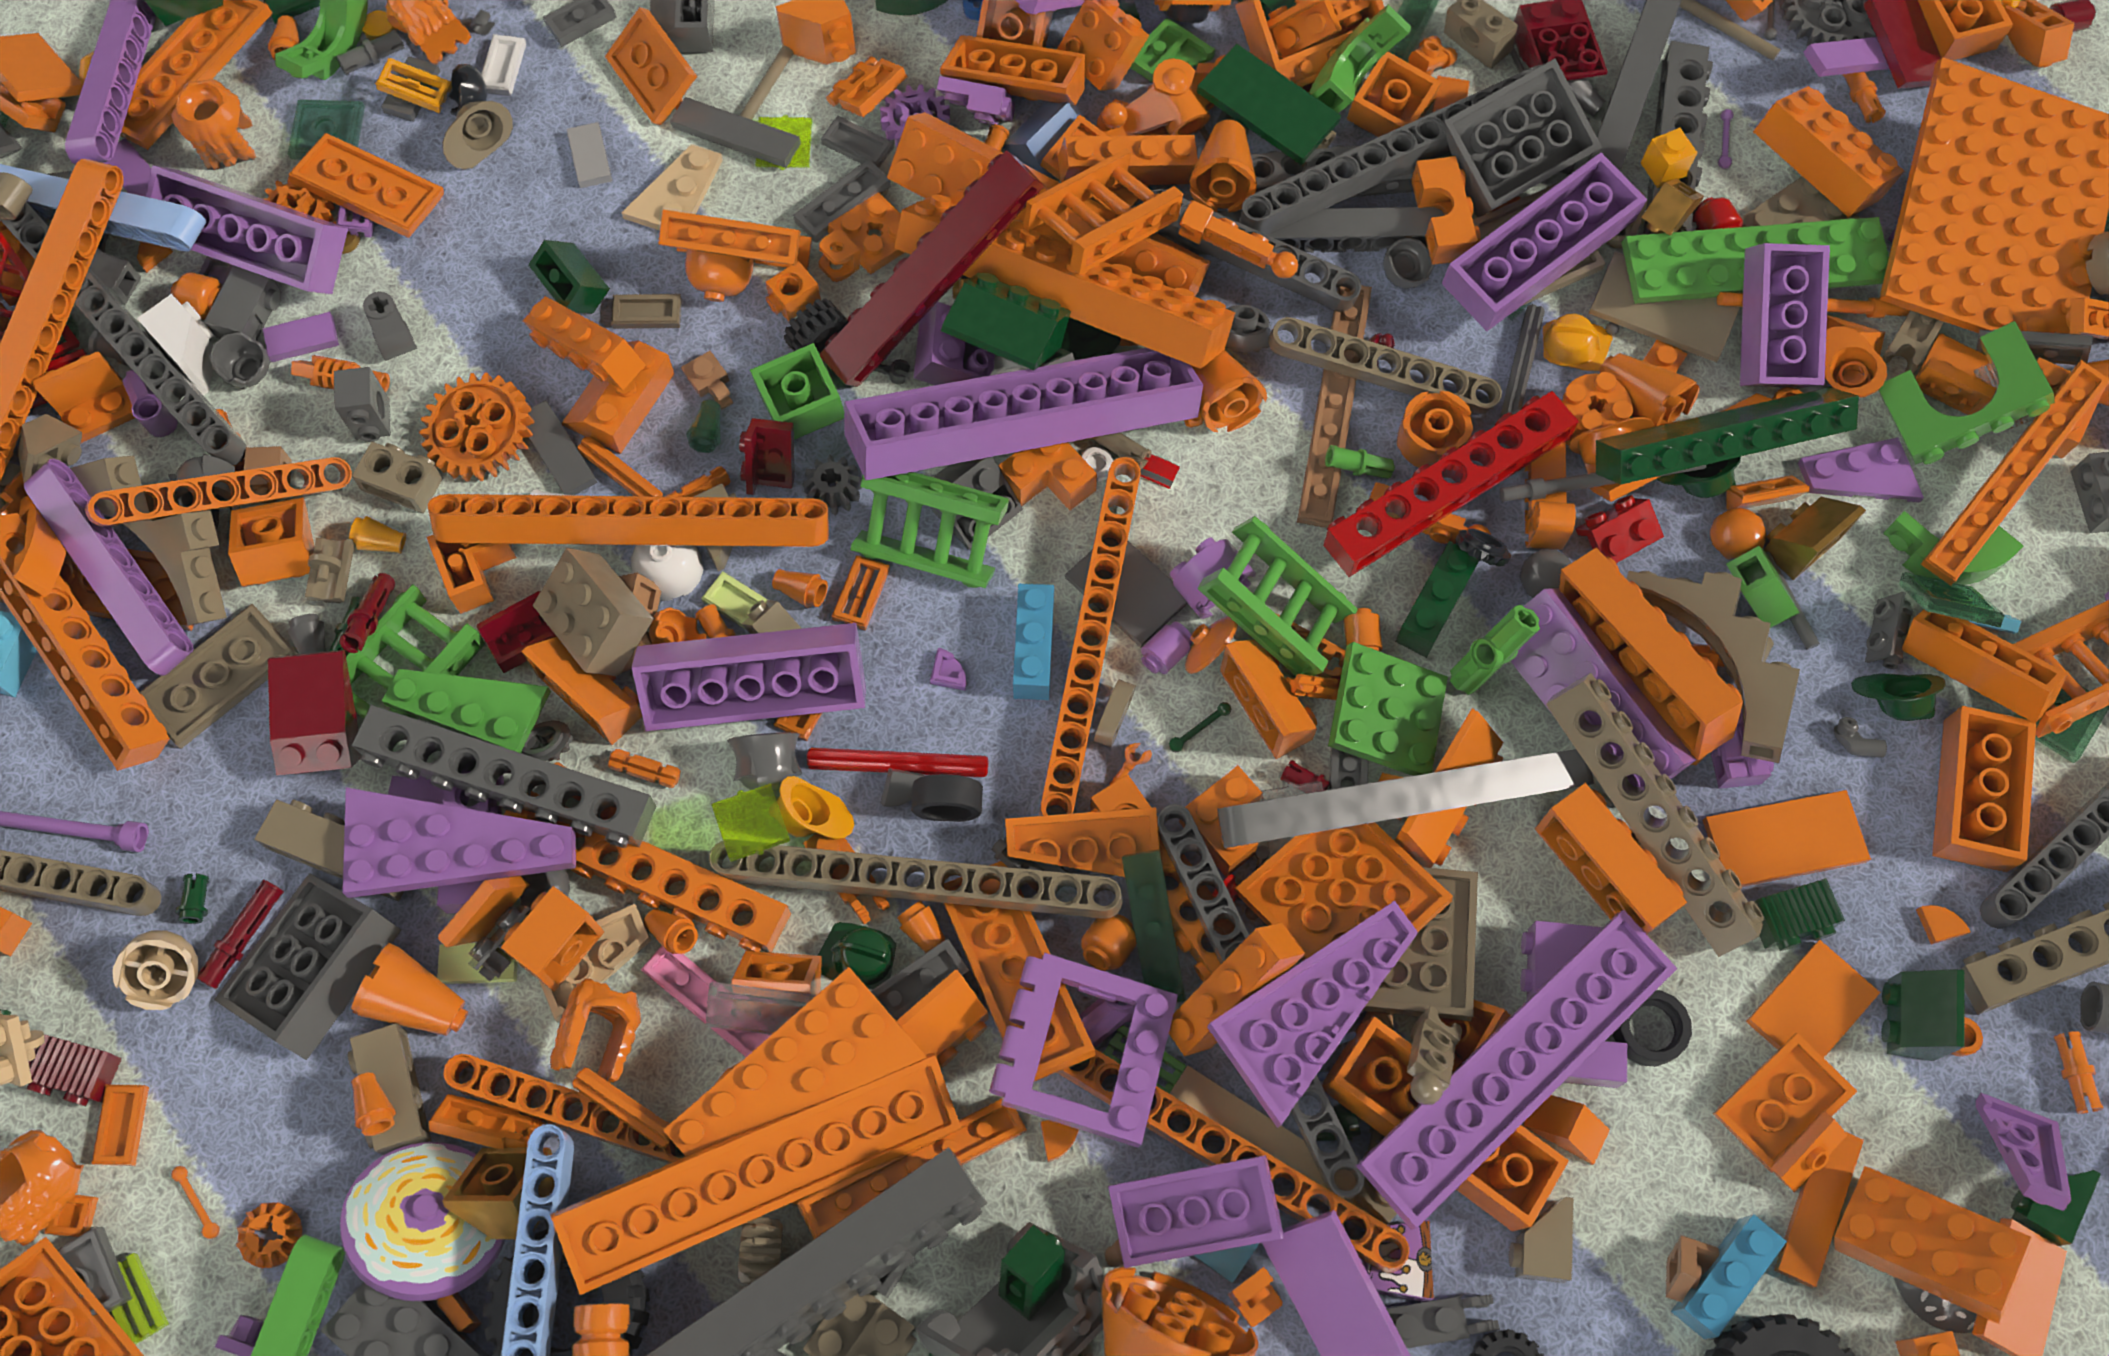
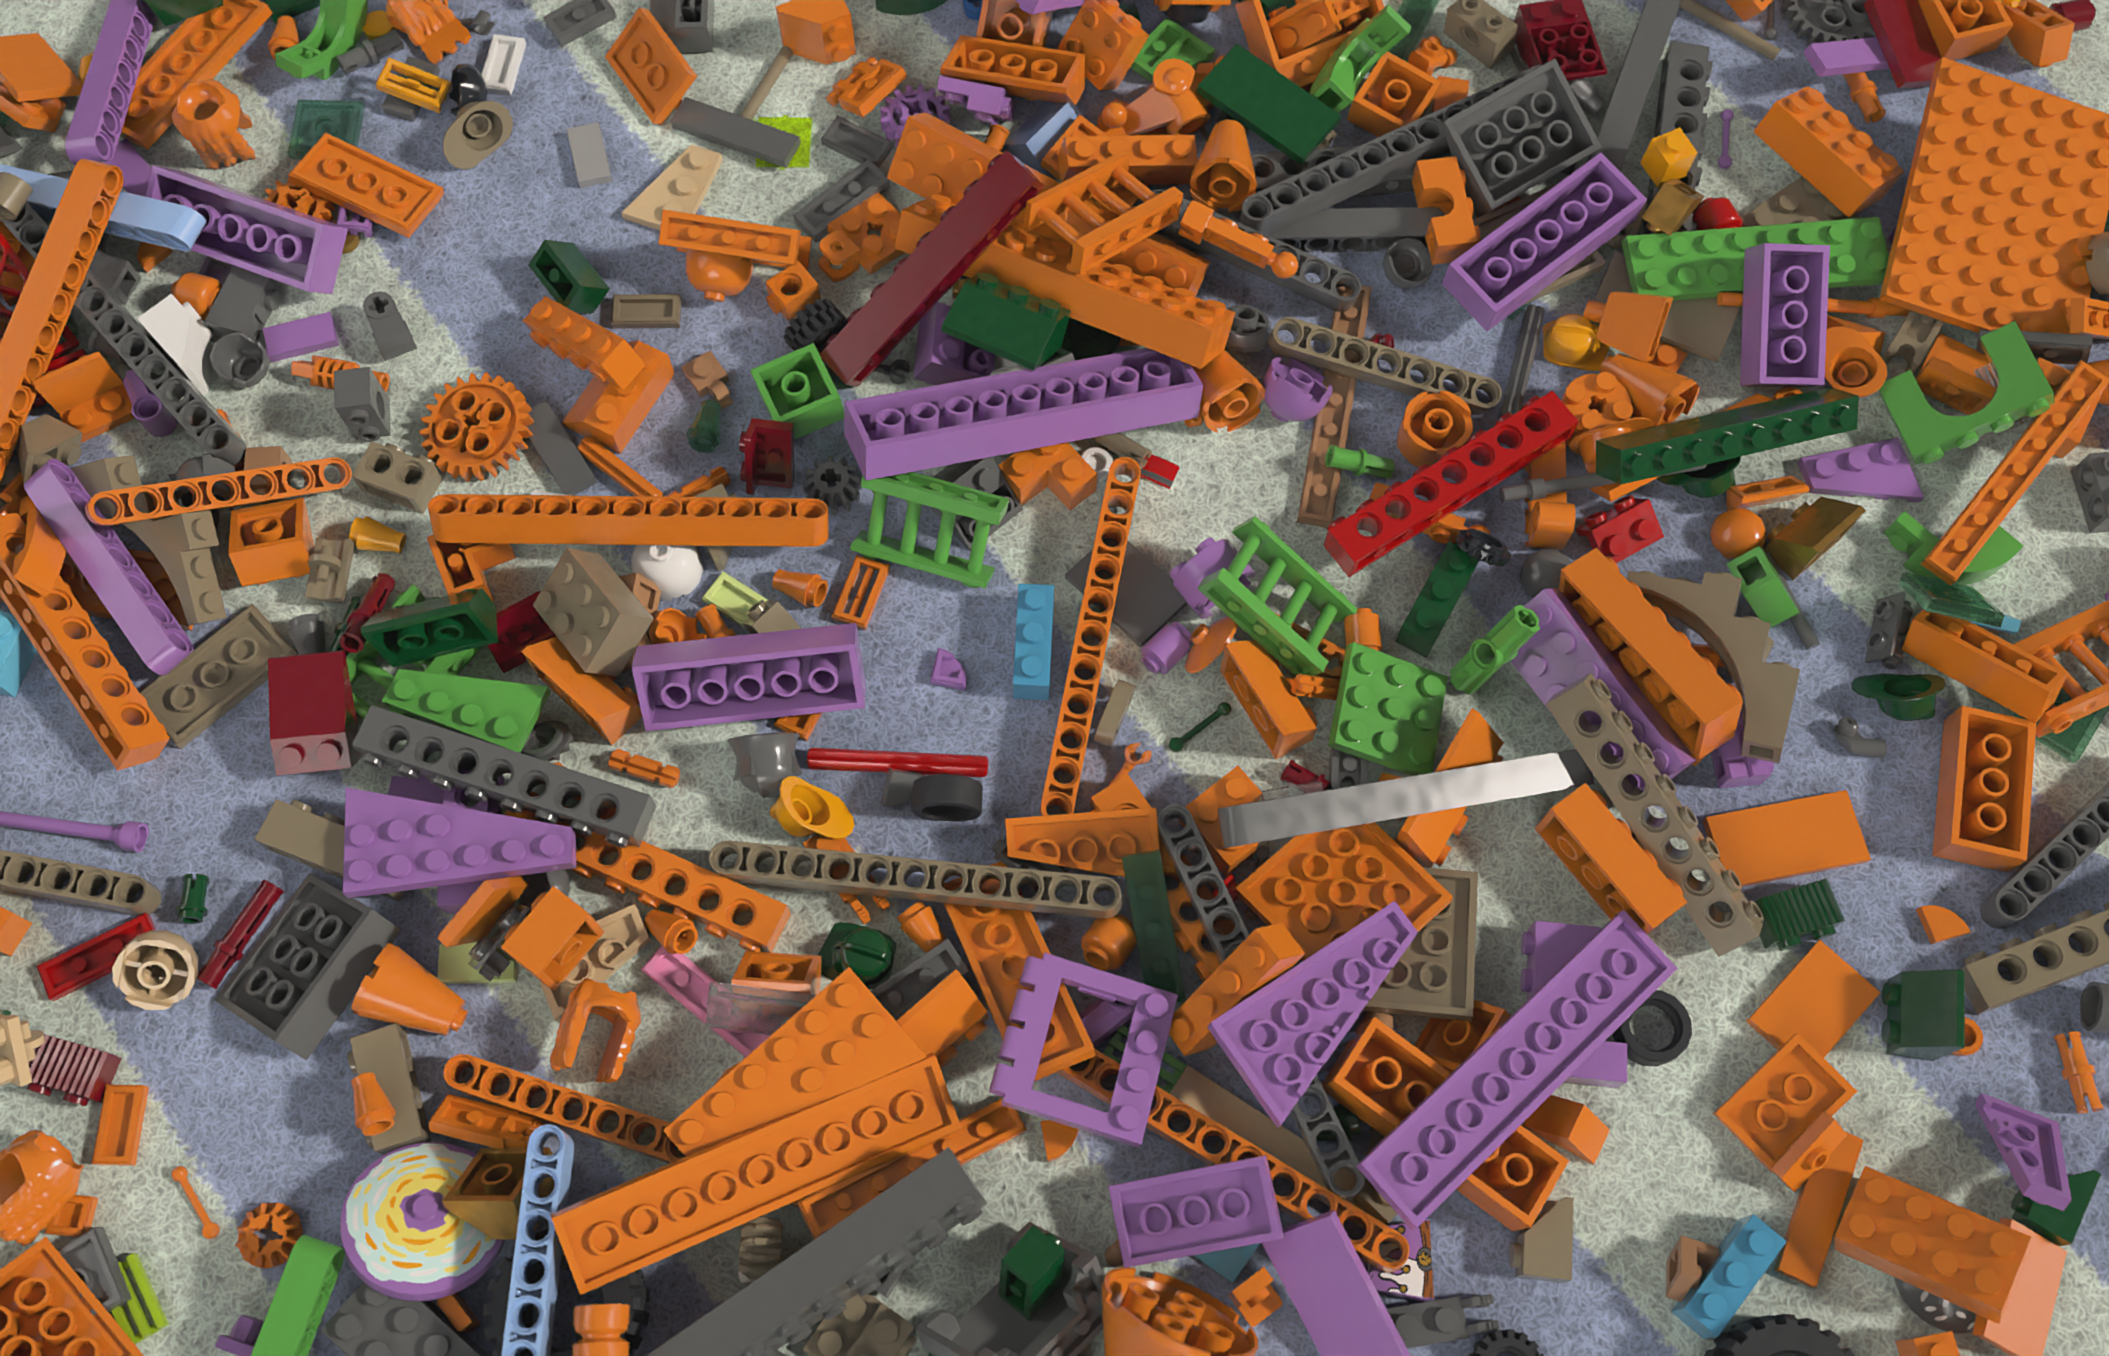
(90, 959): none -> red tile
(433, 627): none -> dark green slope
(622, 1106): orange axle -> none
(750, 822): clear neon green piece -> none
(1294, 390): none -> medium lavender cylinder
(1432, 1056): dark tan plate -> none
(1630, 322): none -> orange torso

